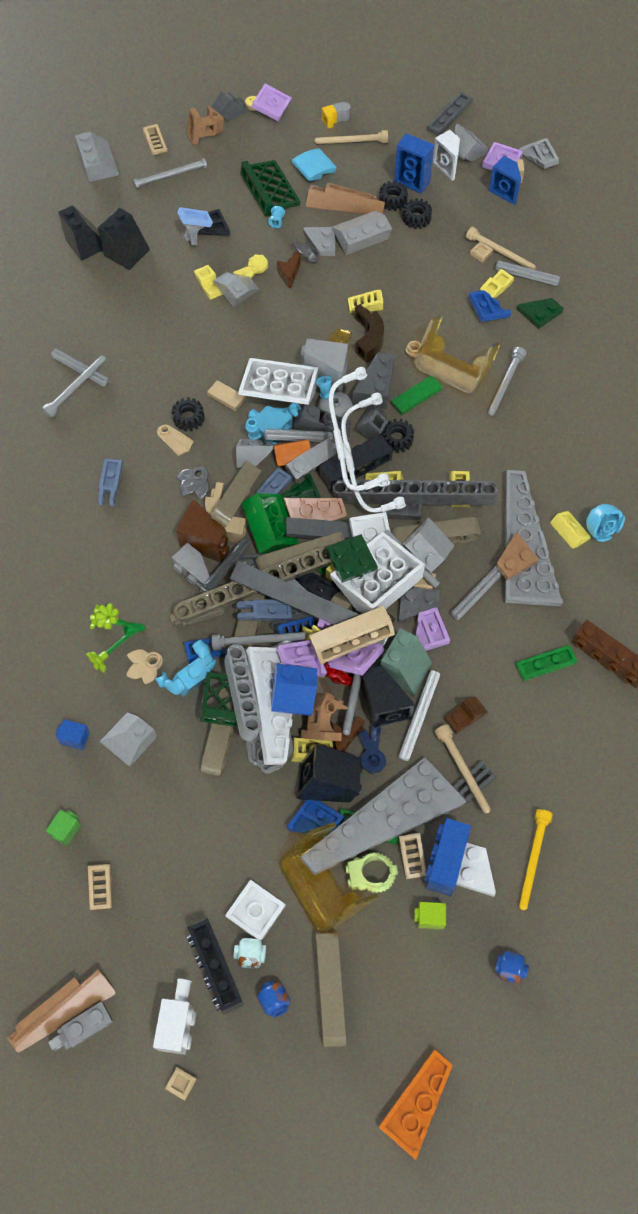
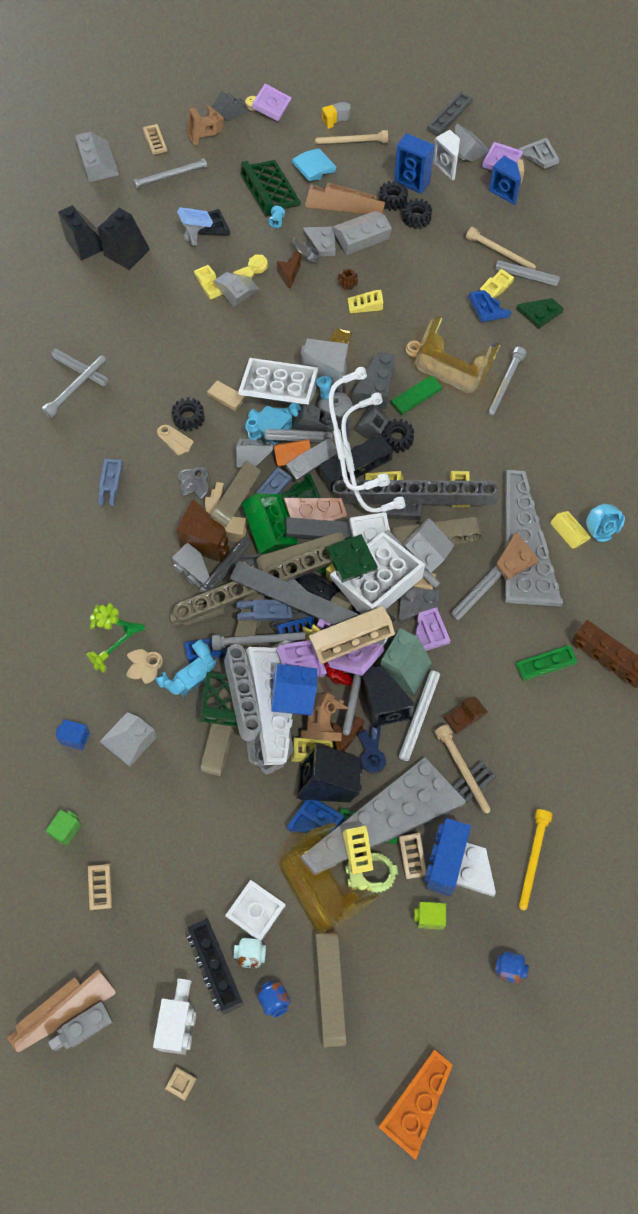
(347, 279): none -> reddish brown gear
(364, 840): none -> light yellow slope
(372, 342): dark brown arch -> none
(481, 252): tan tile -> none

